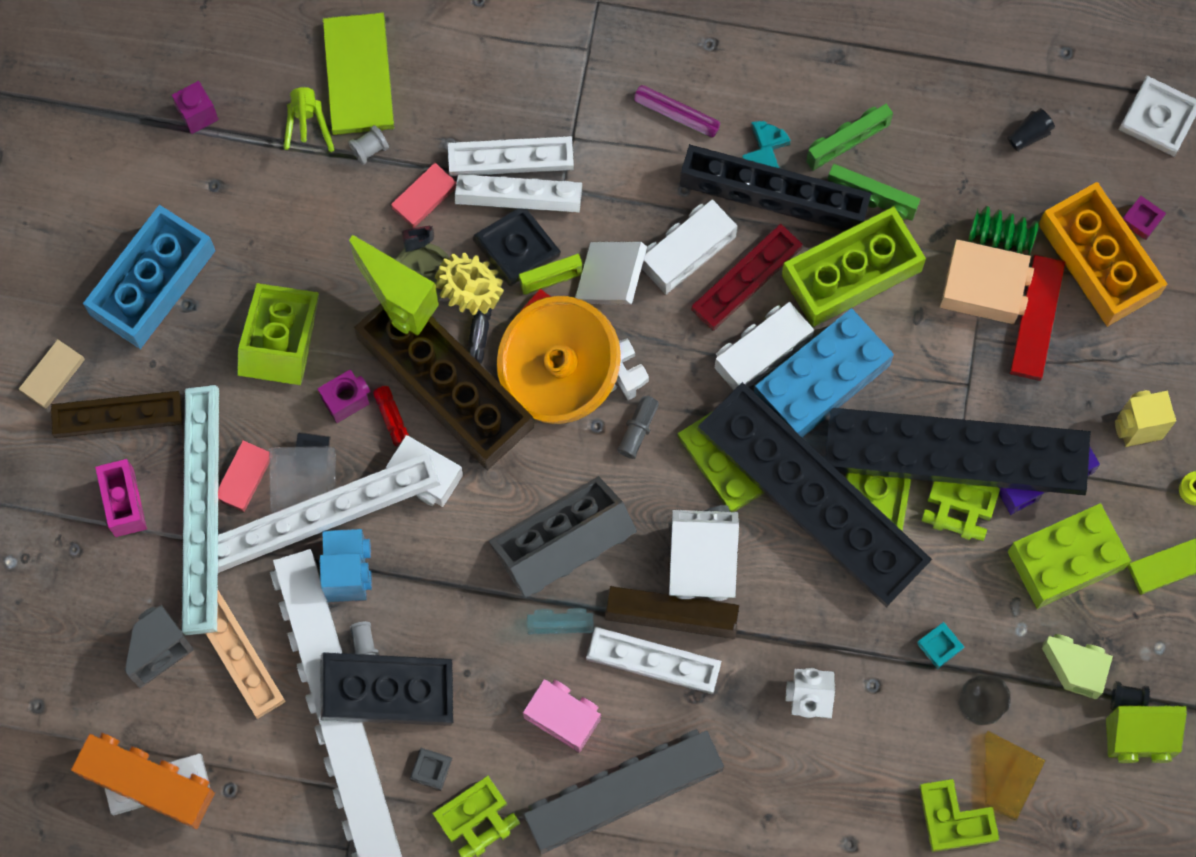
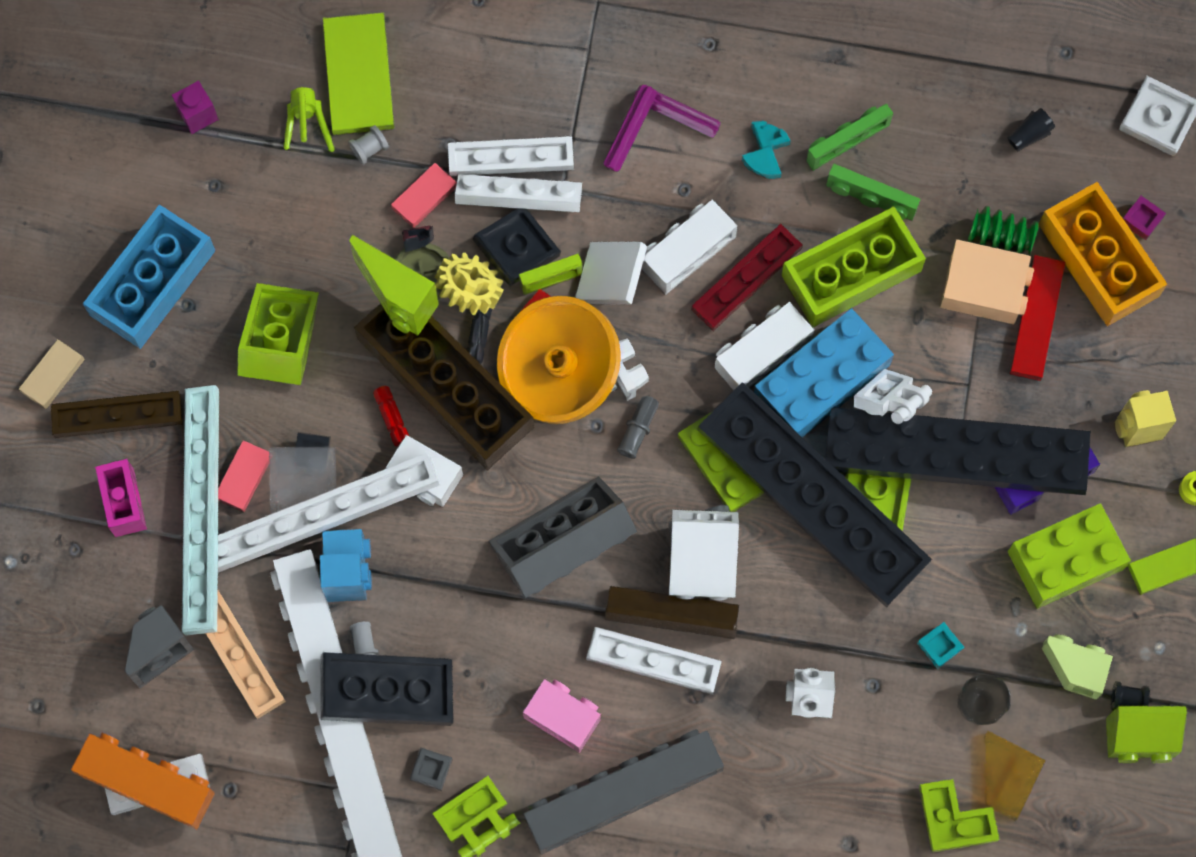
(340, 408): magenta brick -> none
(546, 622): clear light blue plate -> none
(630, 128): none -> magenta axle
(773, 189): black brick -> none
(892, 393): none -> white plate
(970, 499): lime plate -> none

